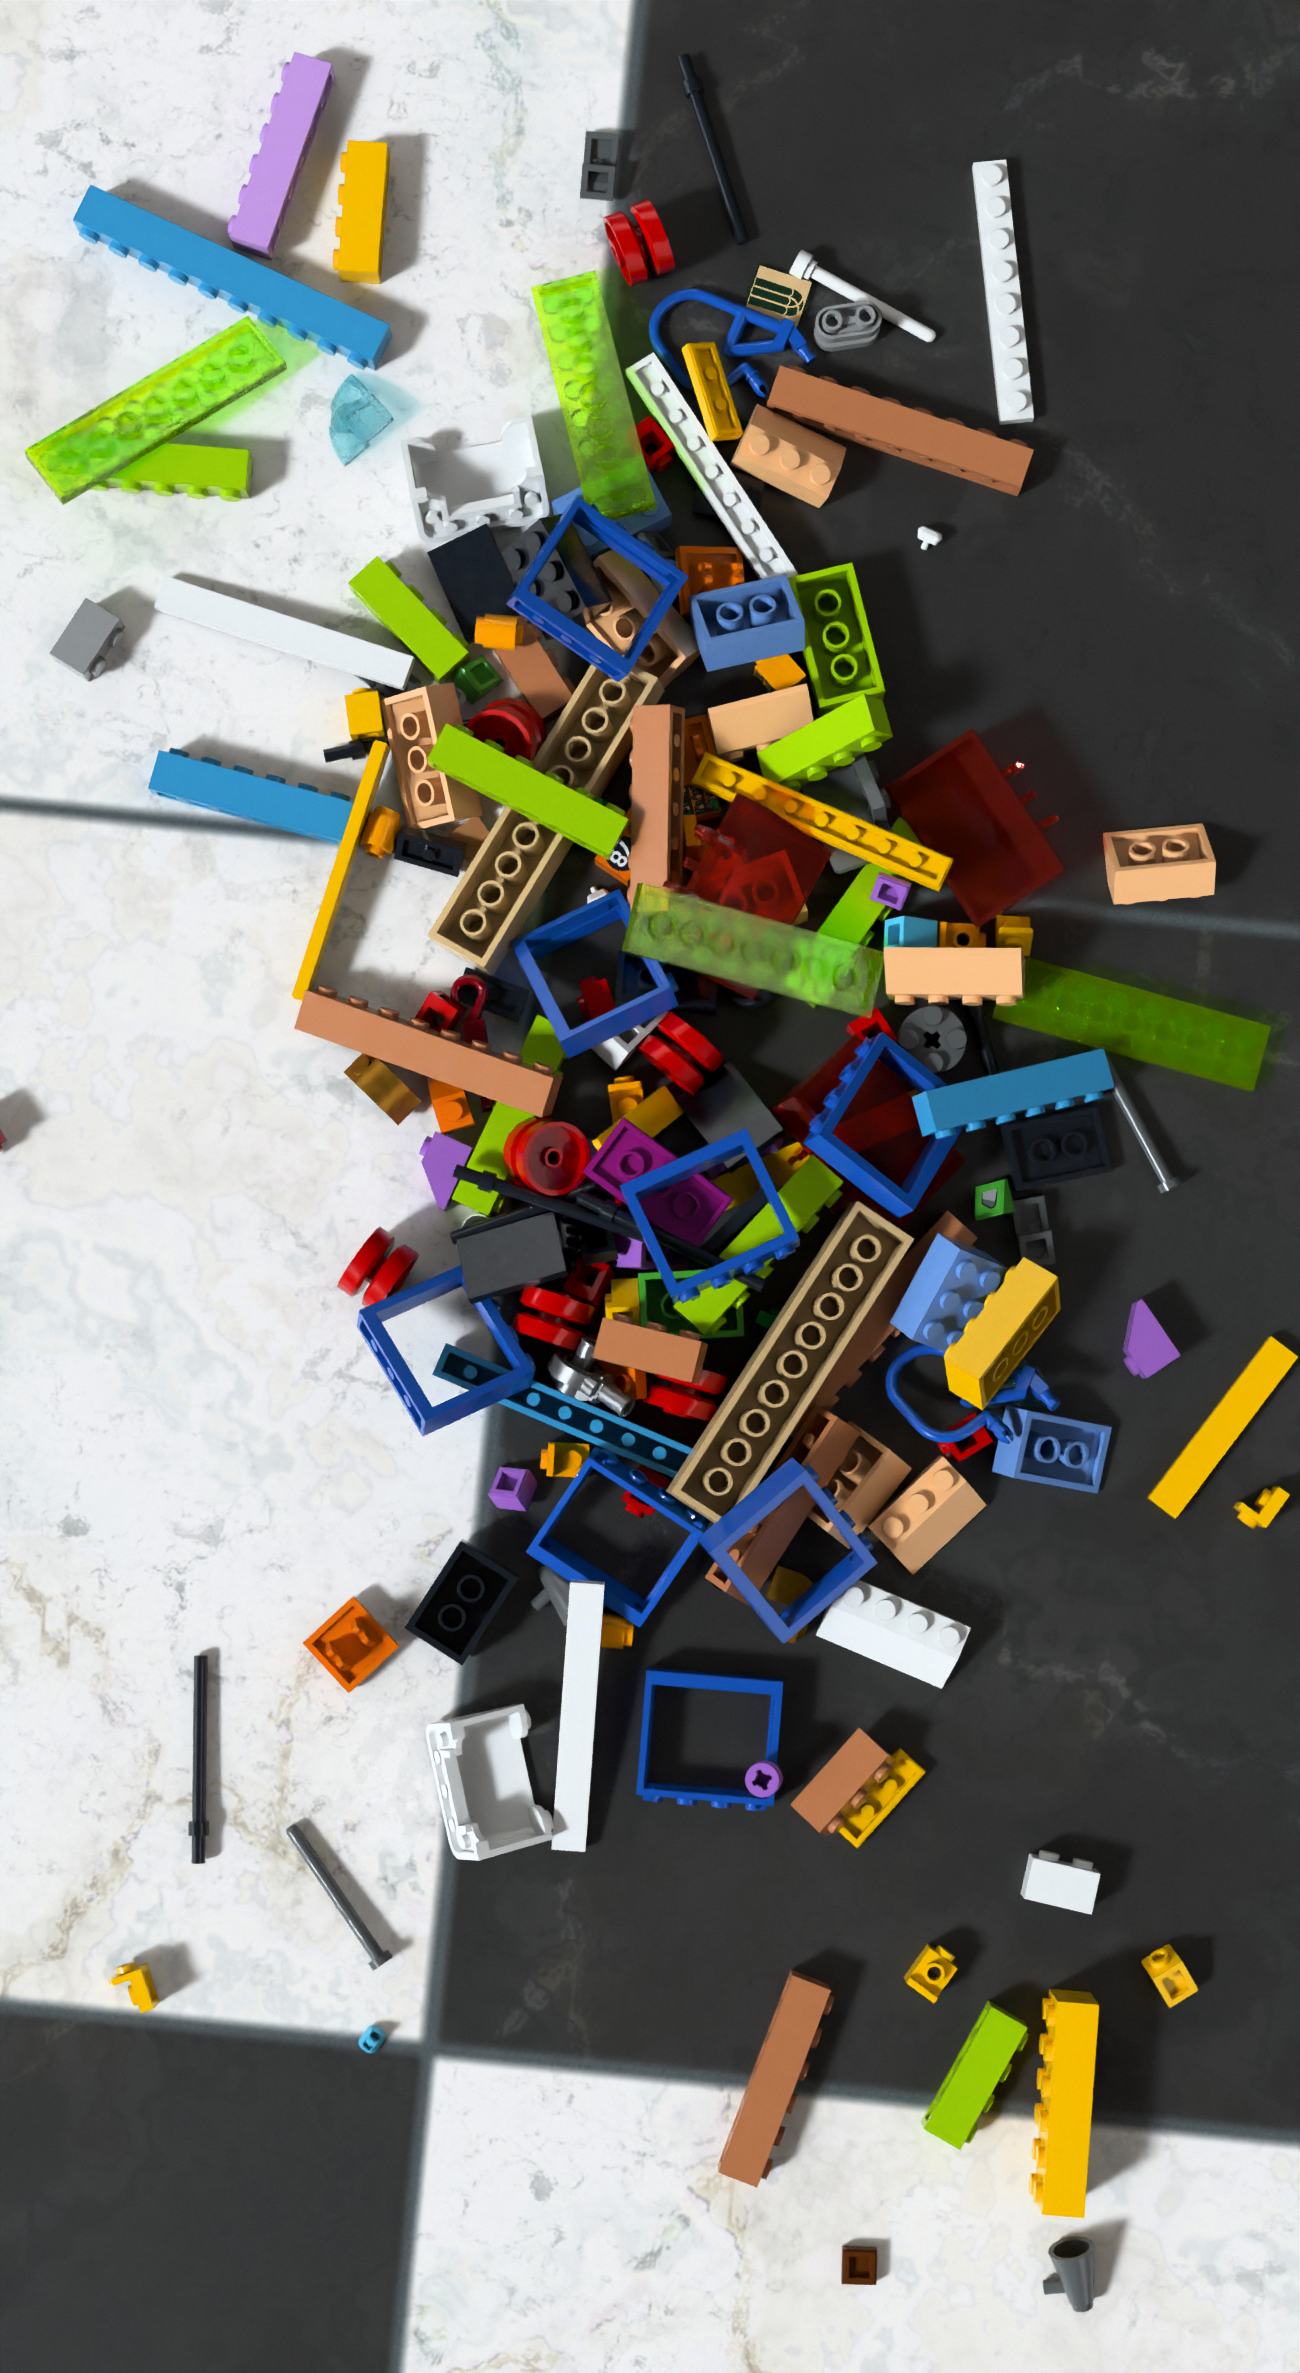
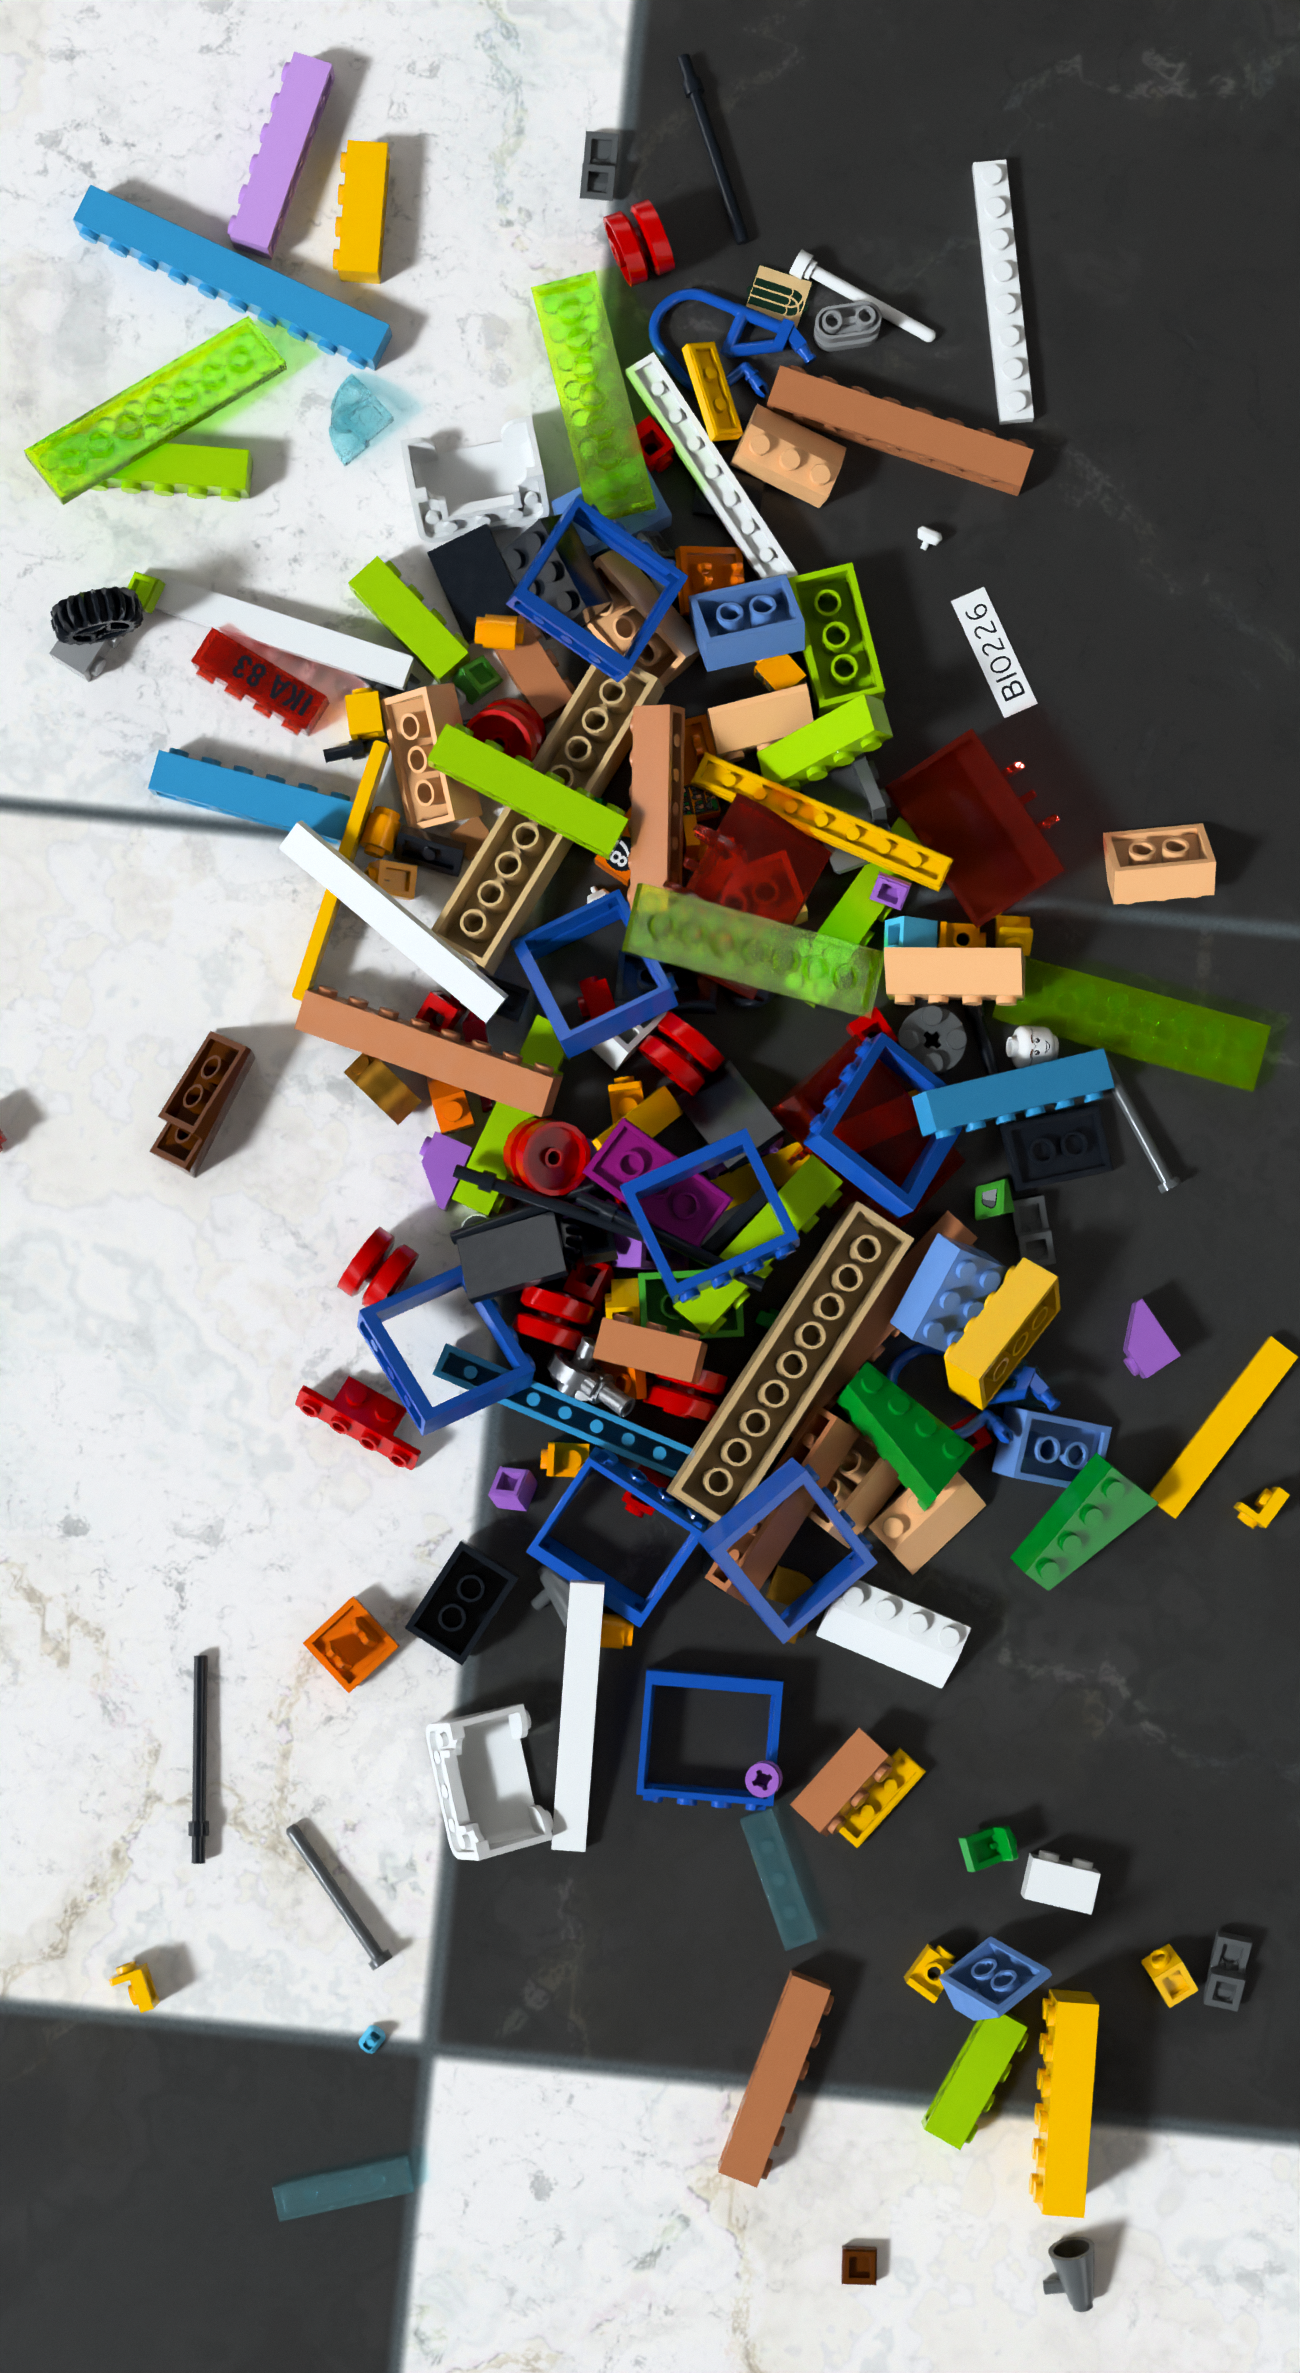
(96, 615): none -> black gear
(147, 589): none -> lime tile
(202, 1102): none -> reddish brown slope
(259, 682): none -> clear red brick
(343, 2188): none -> clear light blue tile
(363, 1416): none -> red bracket
(393, 921): none -> white tile
(394, 878): none -> light orange bracket
(778, 1878): none -> clear light blue tile
(905, 1434): none -> green wedge
(988, 1847): none -> green bracket
(991, 1980): none -> medium blue slope
(994, 652): none -> white sticker
(1032, 1046): none -> white head
(1081, 1522): none -> green wedge
(1226, 1970): none -> dark grey slope

